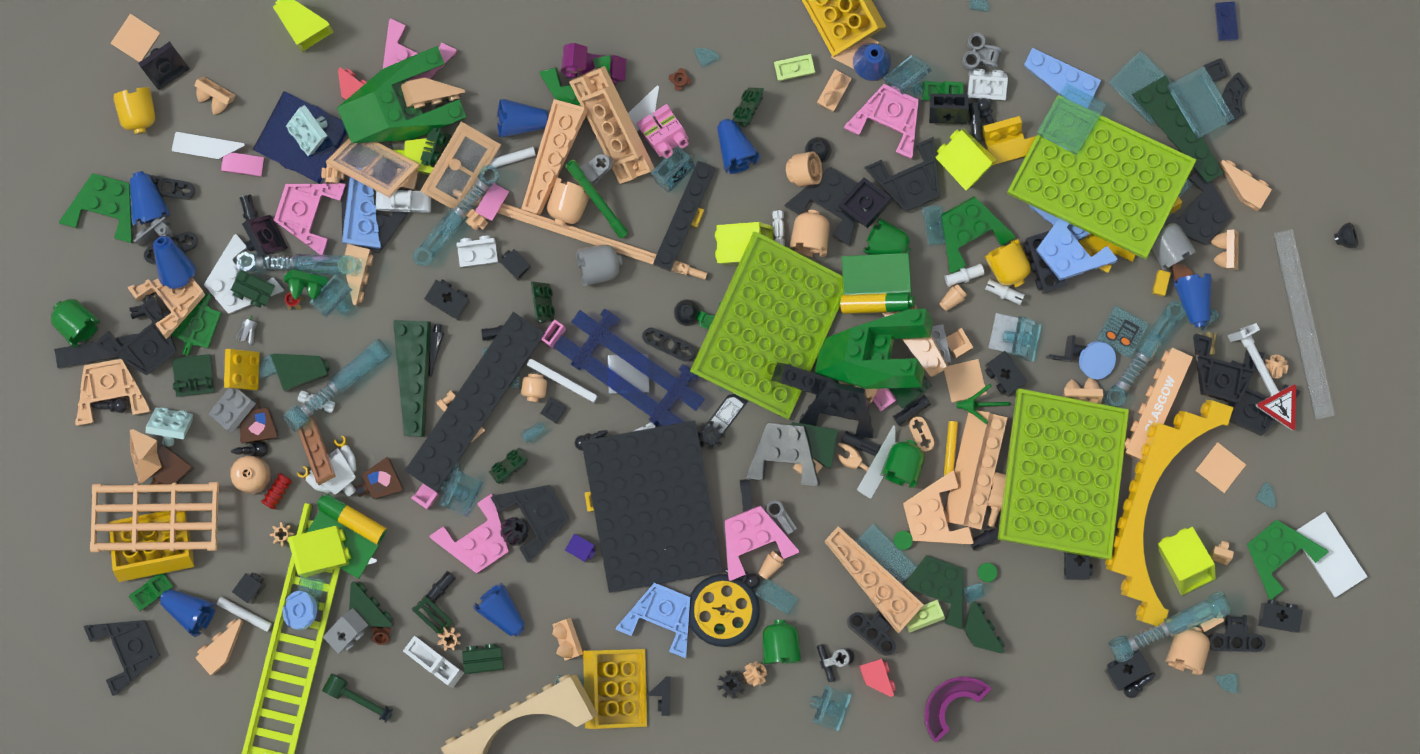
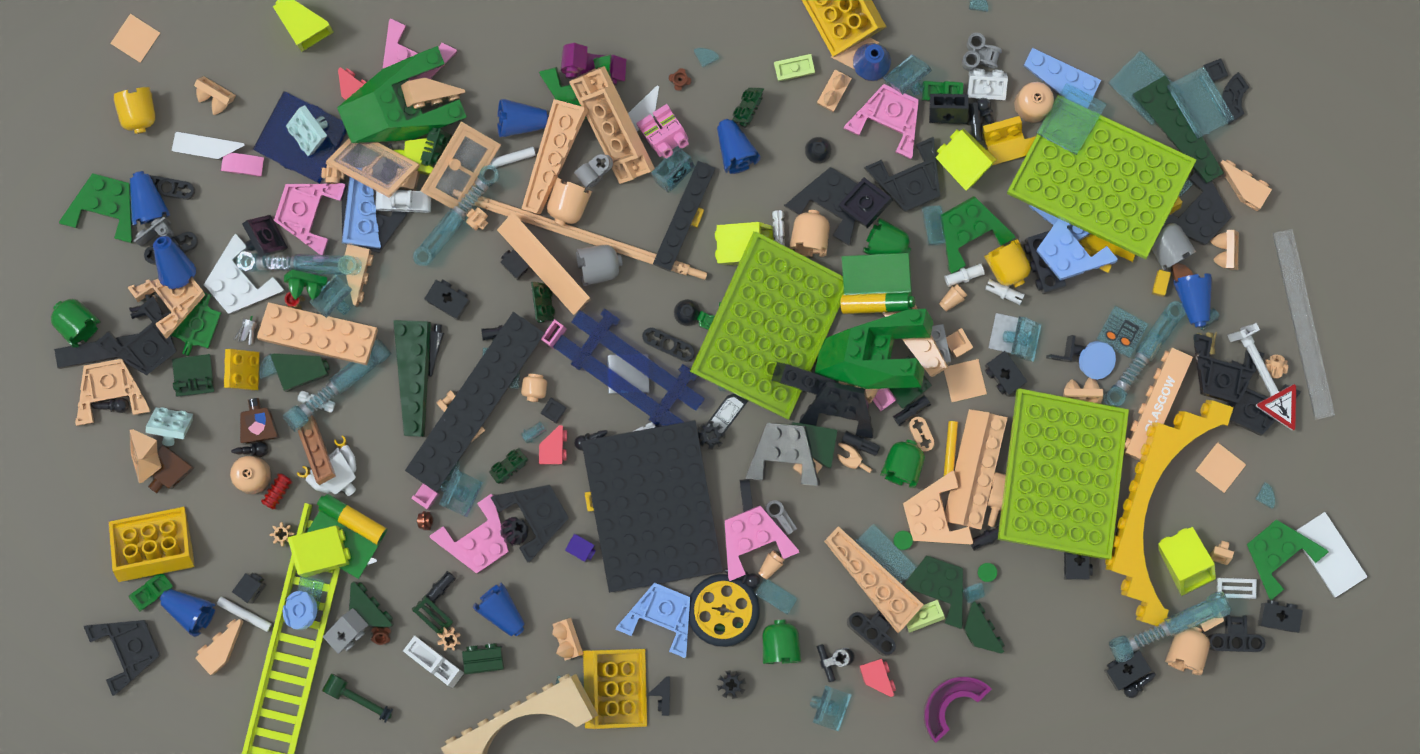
(136, 508): light nougat door -> none
(163, 65): black tile -> none
(231, 409): light grey plate -> none
(248, 207): black pin -> none
(252, 288): dark green brick -> none
(317, 333): none -> light nougat plate
(380, 481): reddish brown torso -> none
(425, 520): none -> copper plate
(477, 251): white bracket -> none
(492, 201): bright pink slope -> none
(543, 264): none -> light nougat slope
(551, 448): none -> coral slope
(562, 380): white tile -> none
(579, 175): green piece -> none
(755, 673): light nougat gear -> none
(804, 169): light nougat piece -> none
(872, 477): white sticker -> none
(971, 404): green plant -> none
(1031, 109): none -> light nougat cylinder
(1226, 21): clear blue plate -> none
(1227, 682): clear light blue tile -> none
(1253, 588): none -> white tile
(1347, 236): black brick -> none

